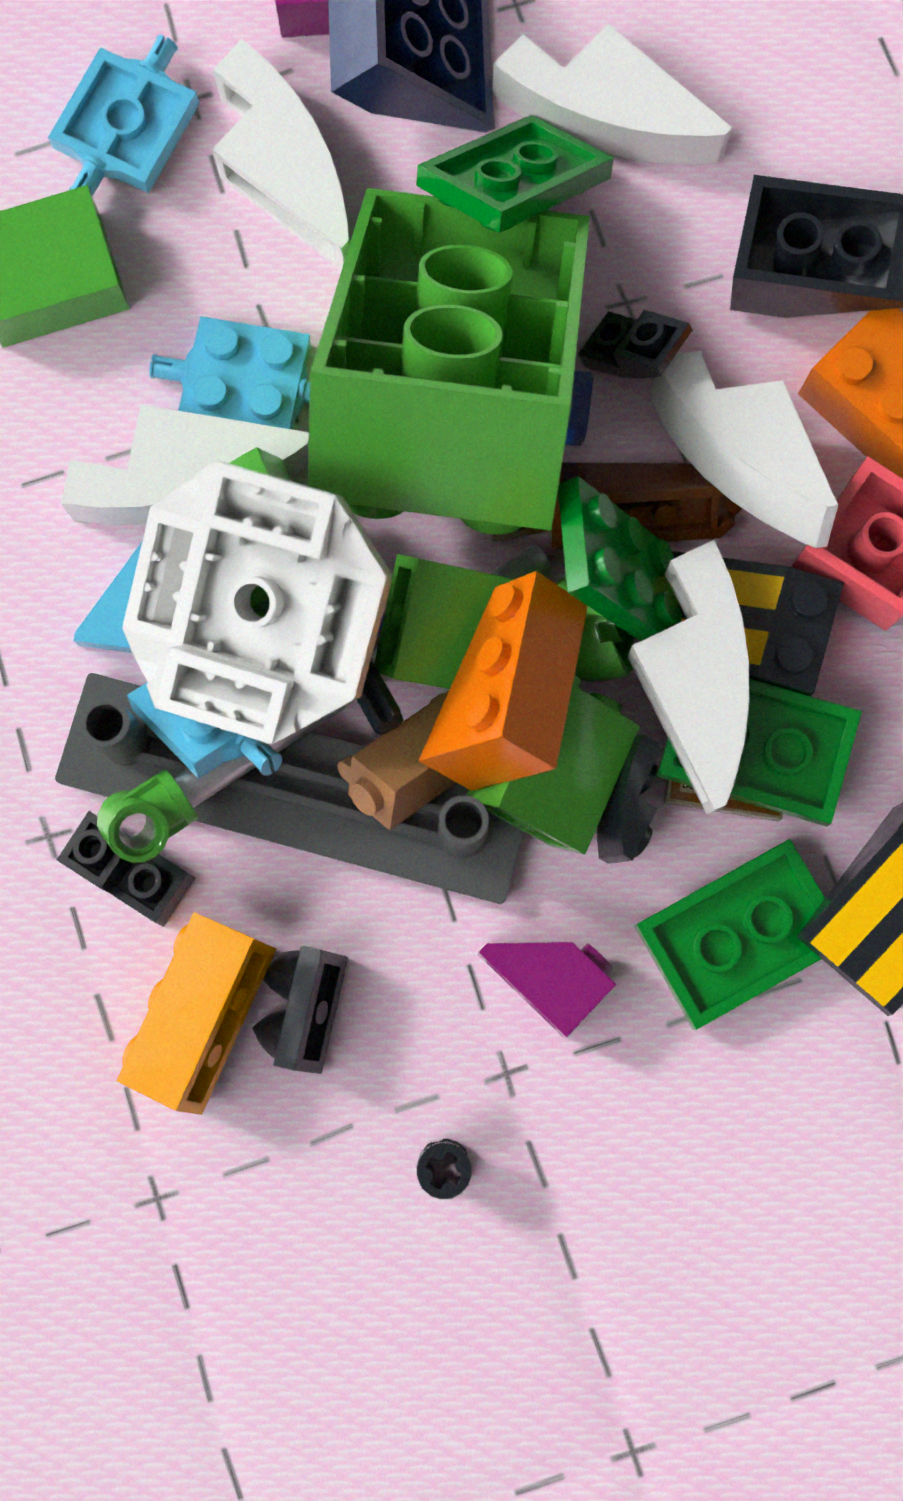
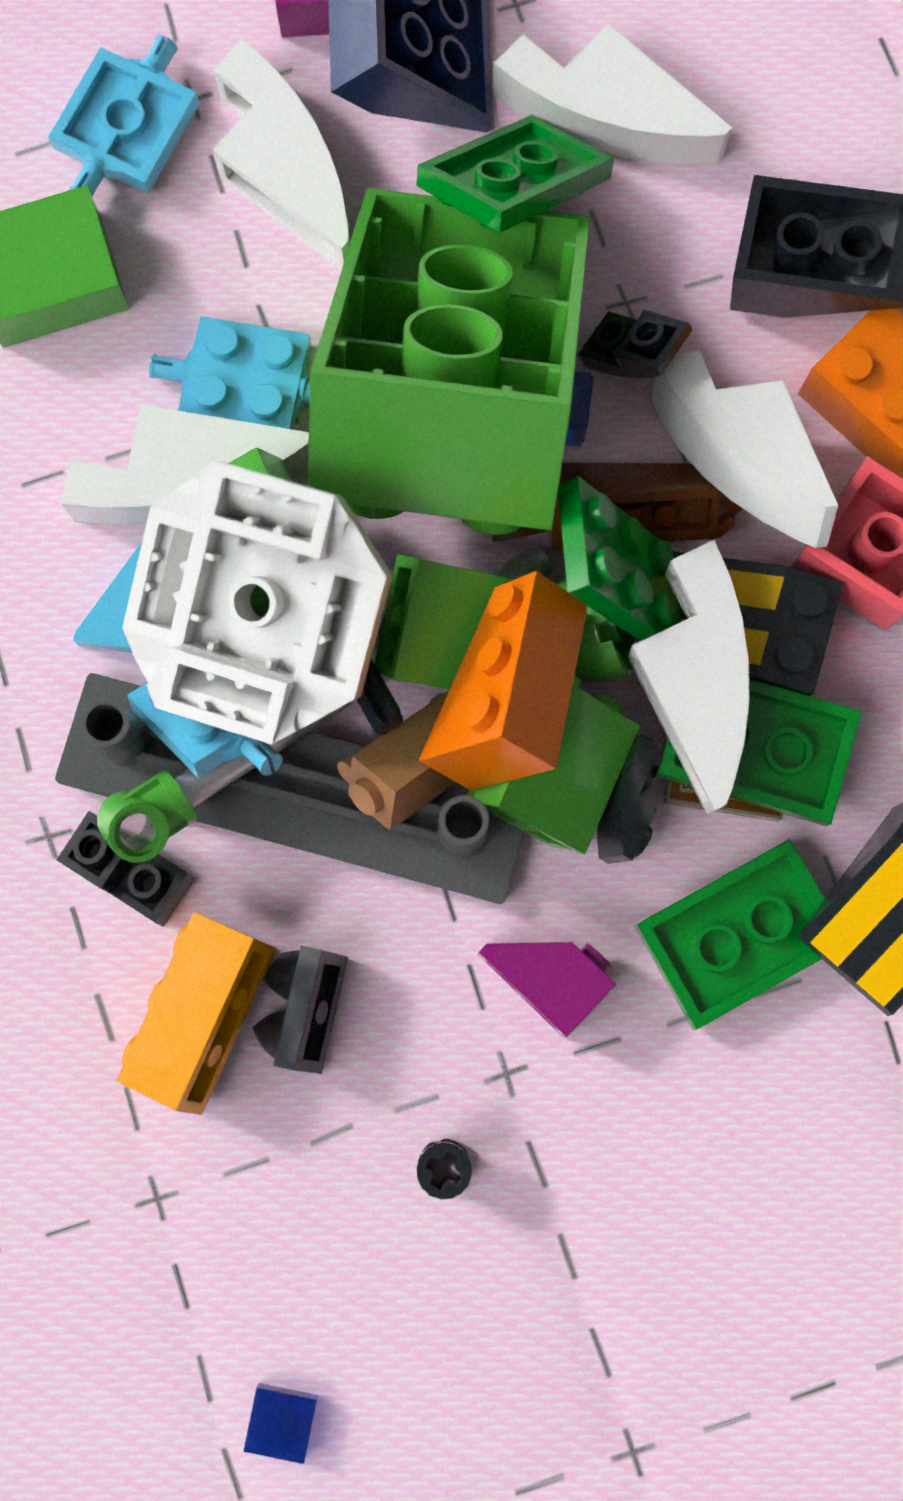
(280, 1423): none -> clear blue tile

